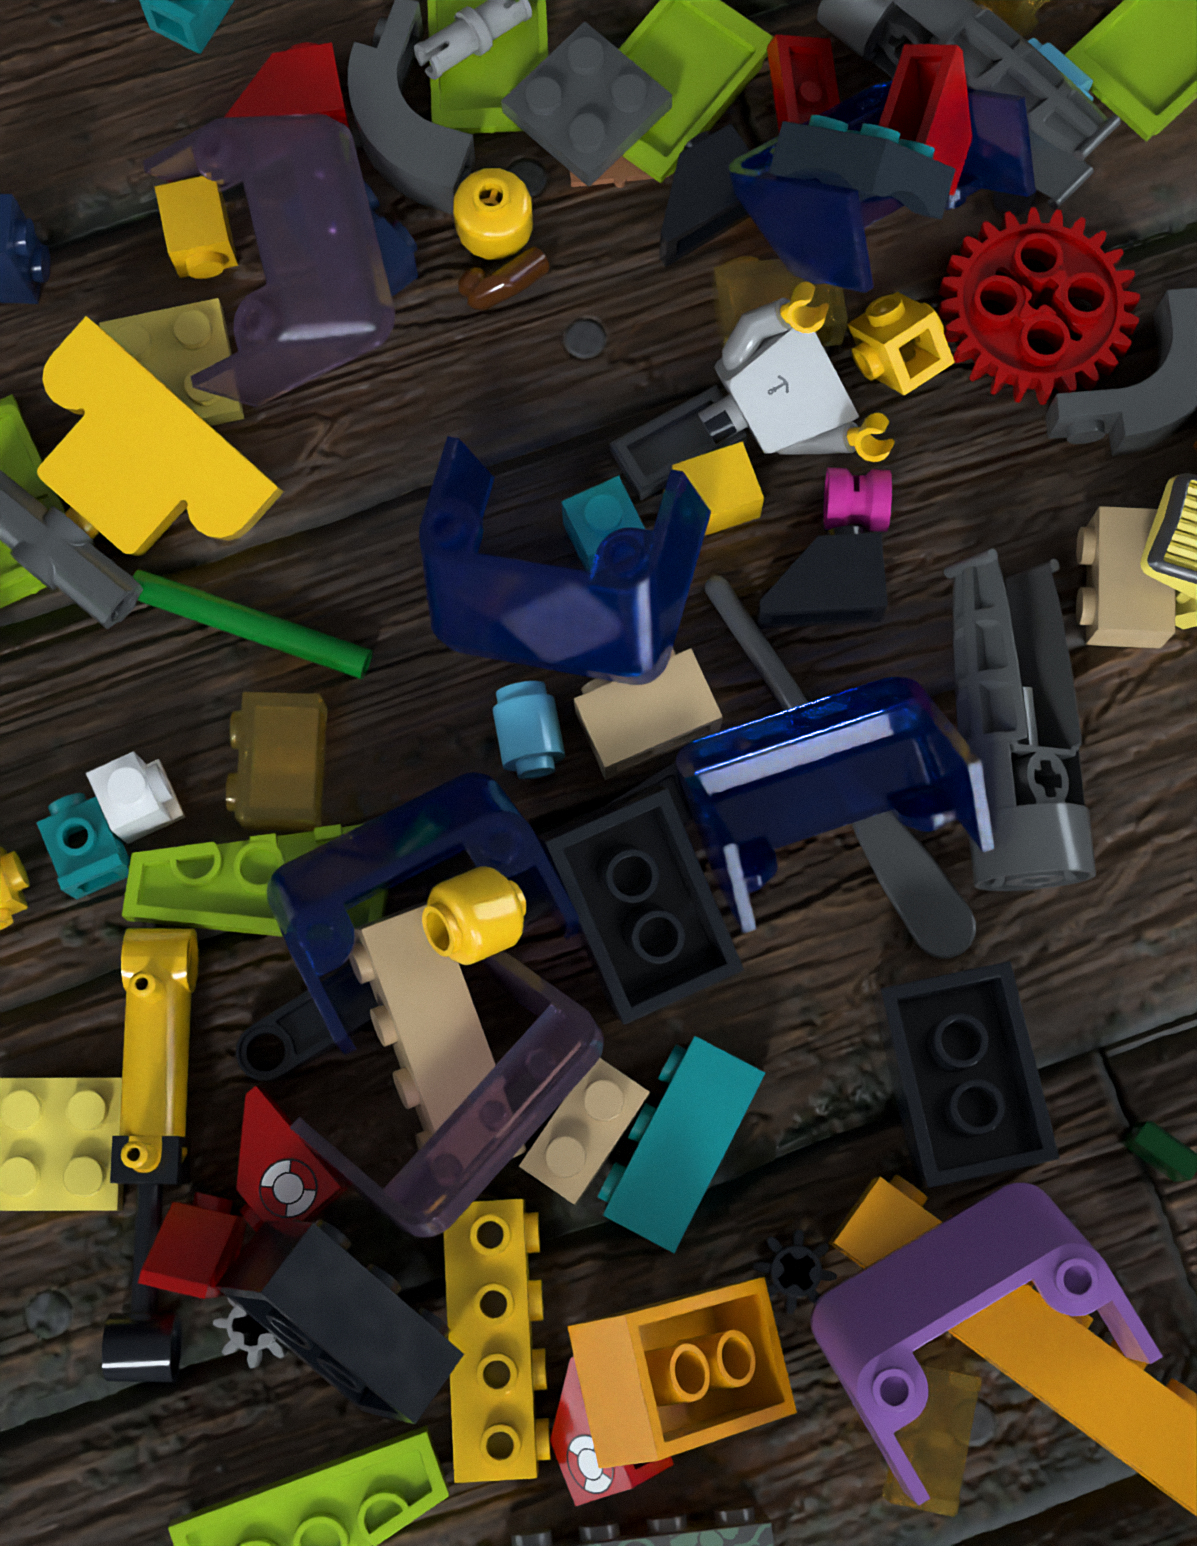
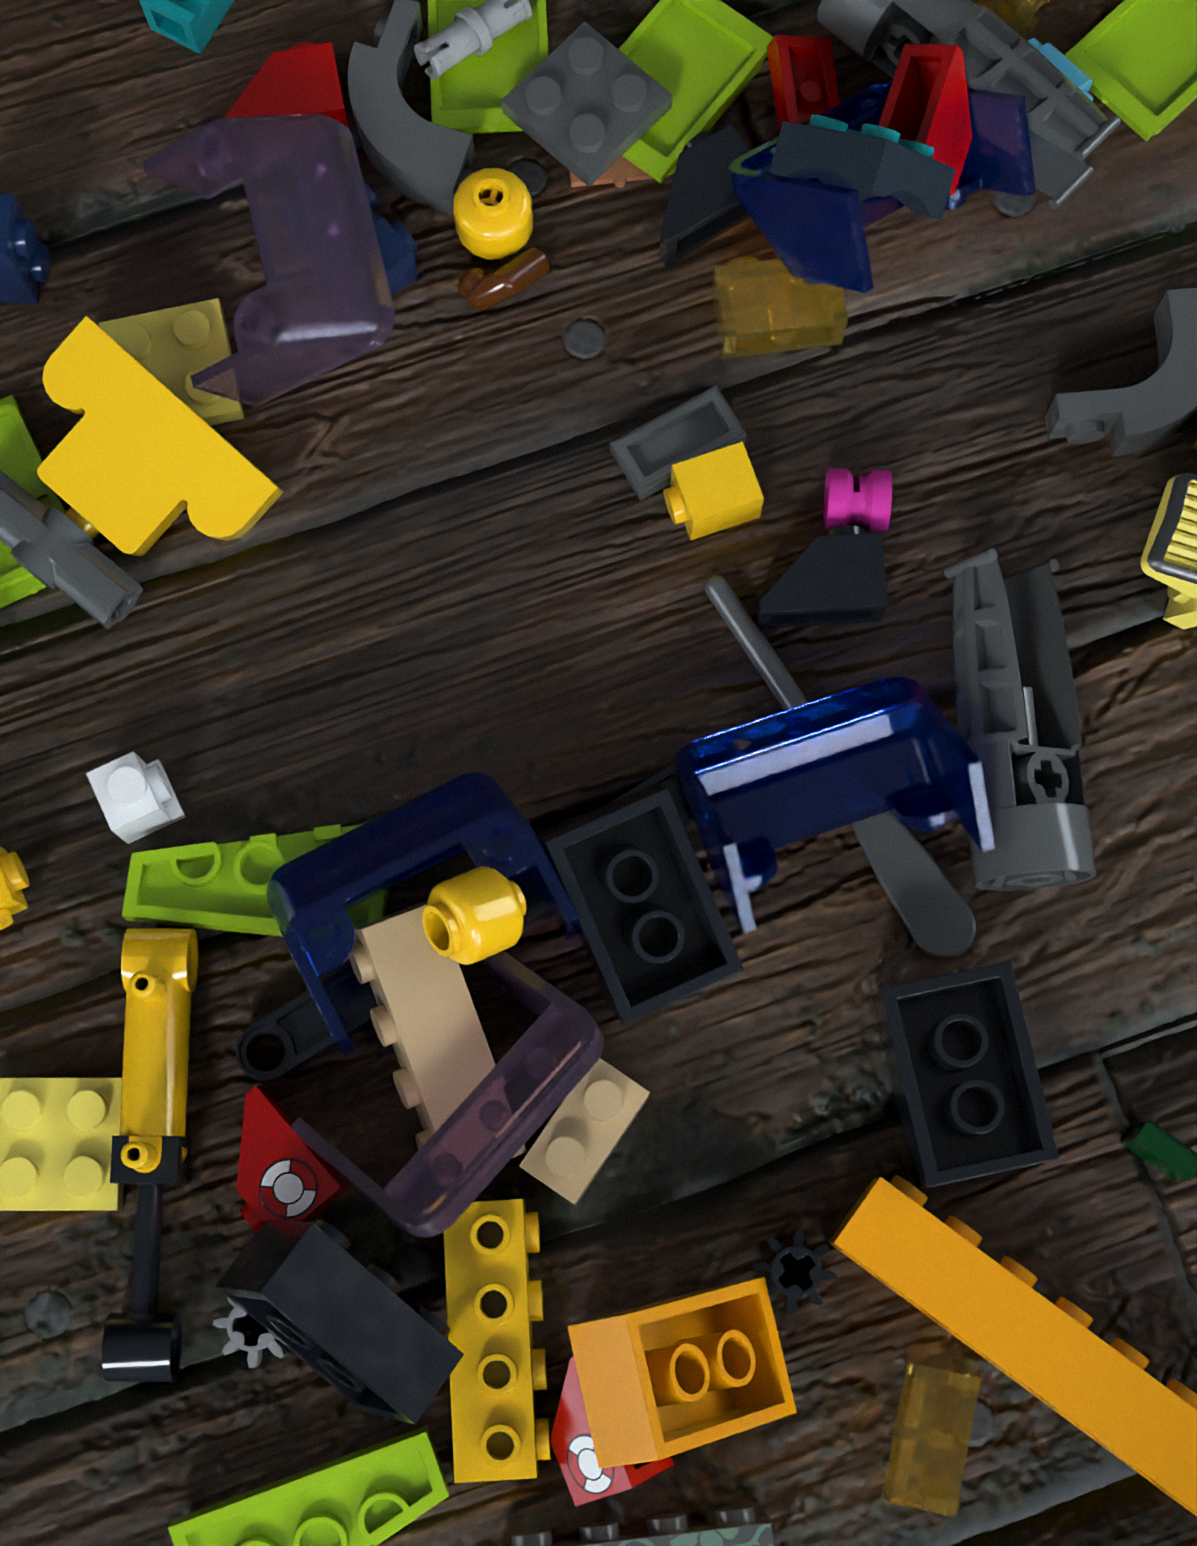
(98, 861): teal brick -> none
(195, 1247): red slope -> none
(196, 227): yellow brick -> none
(253, 624): green piece -> none
(278, 761): clear yellow brick -> none
(528, 729): medium azure brick -> none
(592, 624): clear blue windscreen -> none
(595, 515): teal brick -> none
(644, 721): tan brick -> none
(680, 1142): teal brick -> none
(788, 387): torso -> none
(900, 342): yellow brick -> none
(944, 1278): medium lavender windscreen -> none
(1074, 269): red gear -> none
(1119, 599): tan brick -> none

